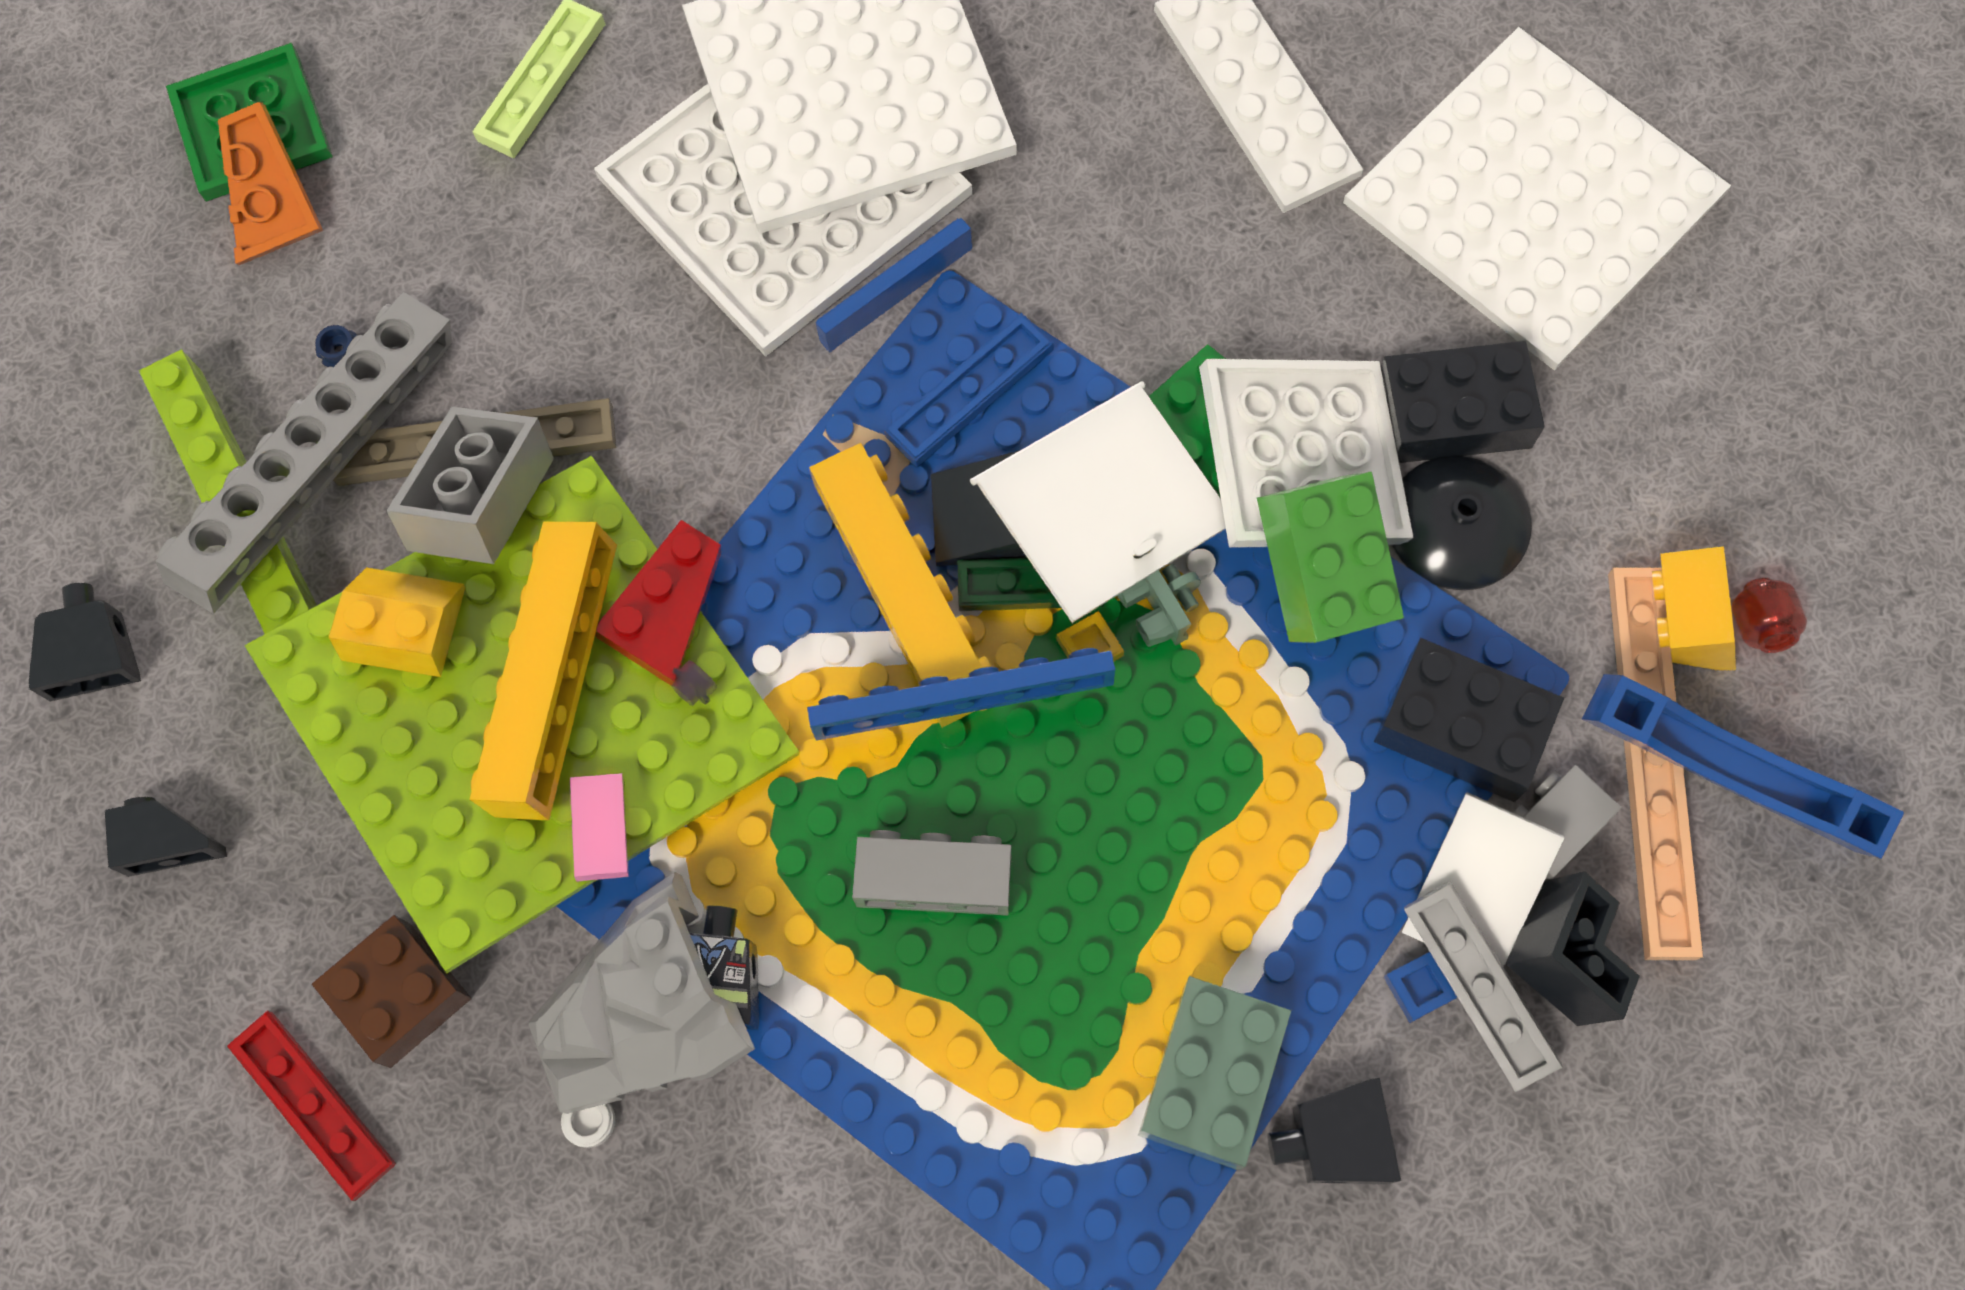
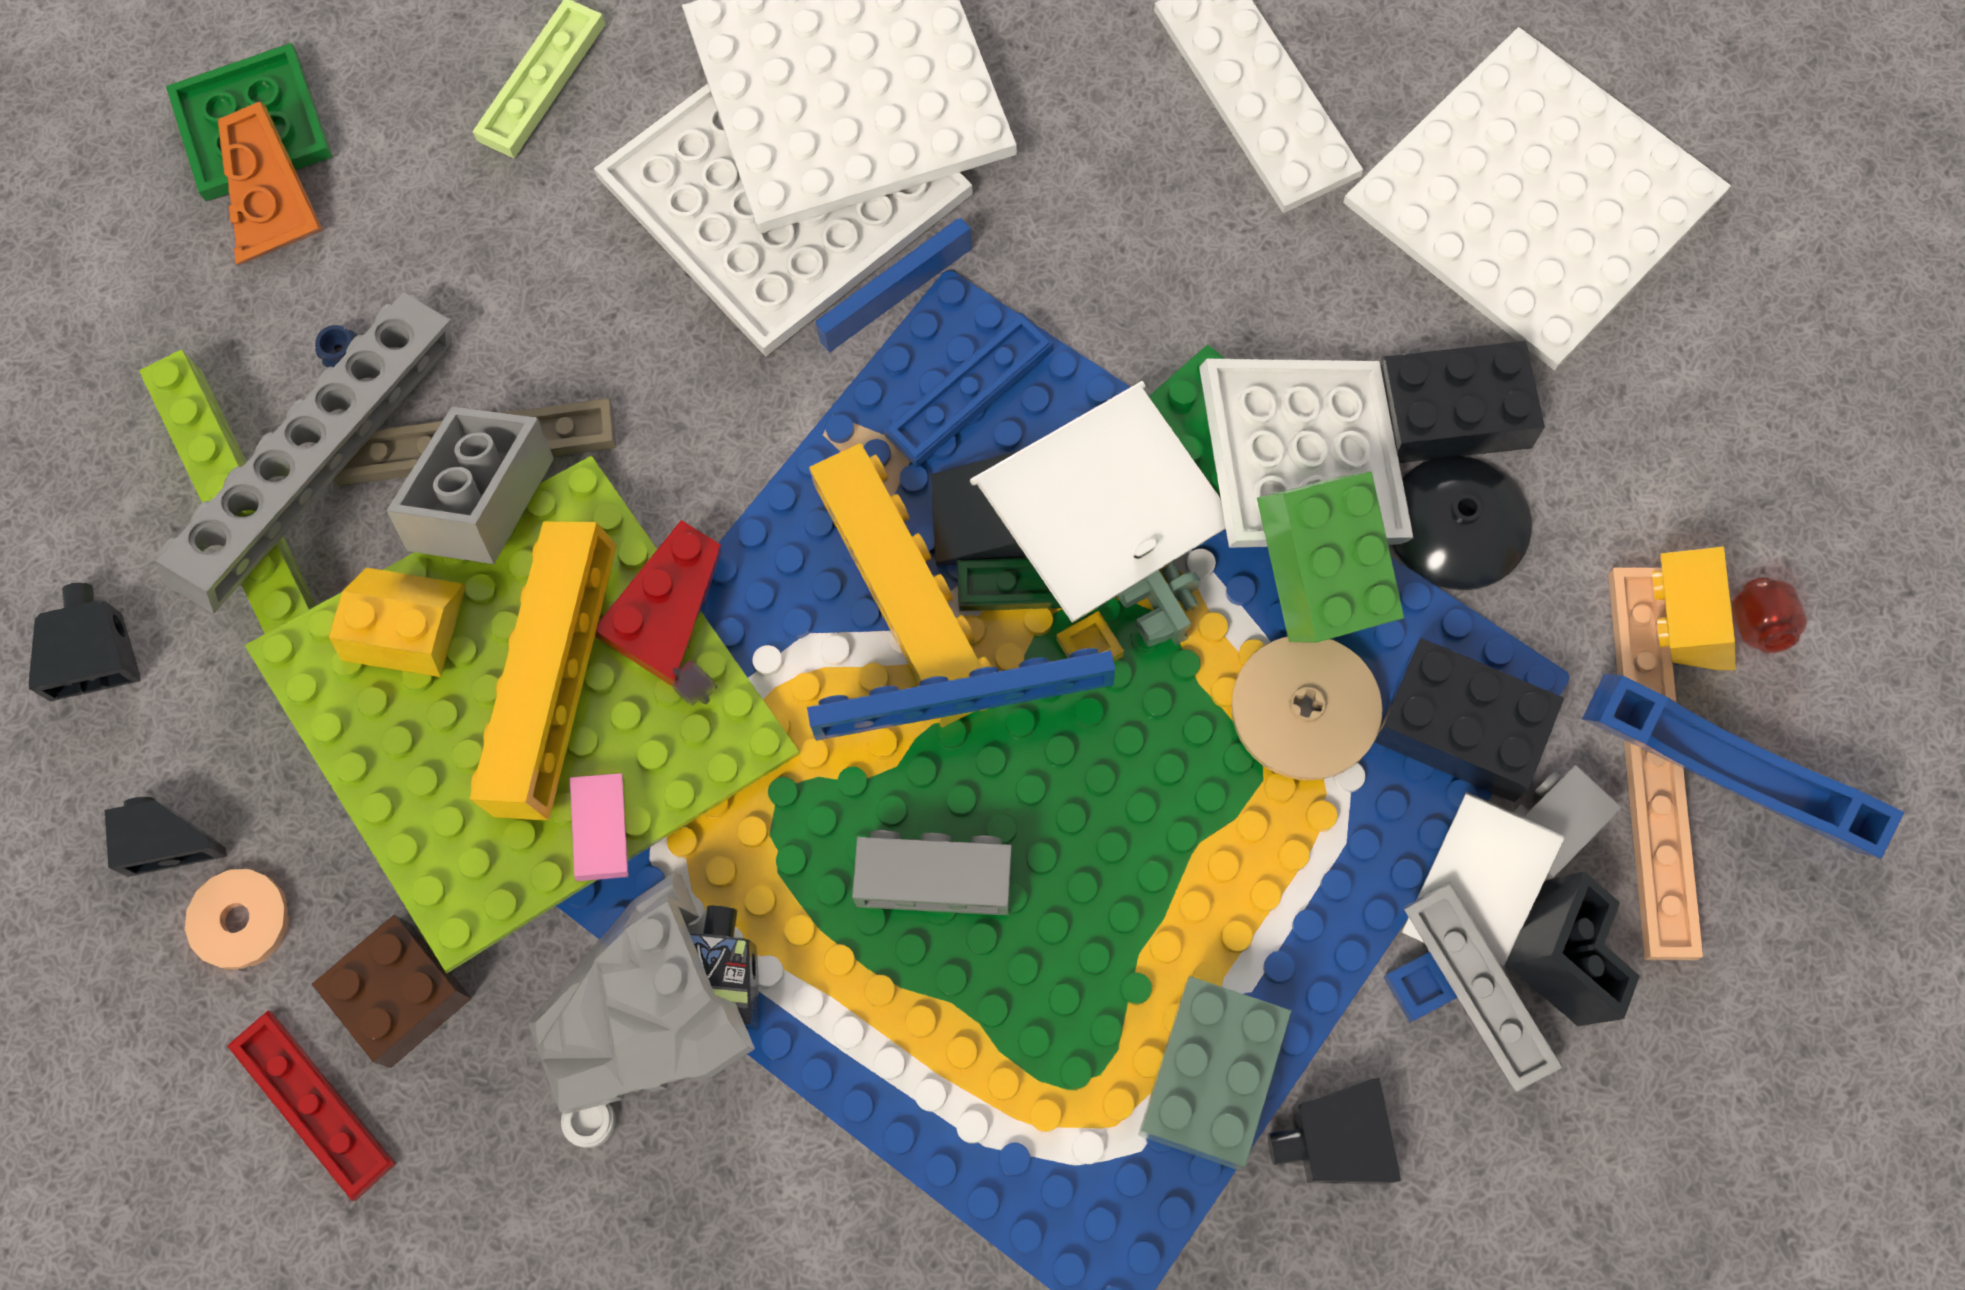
(213, 902): none -> light nougat tile
(1300, 745): none -> tan piece

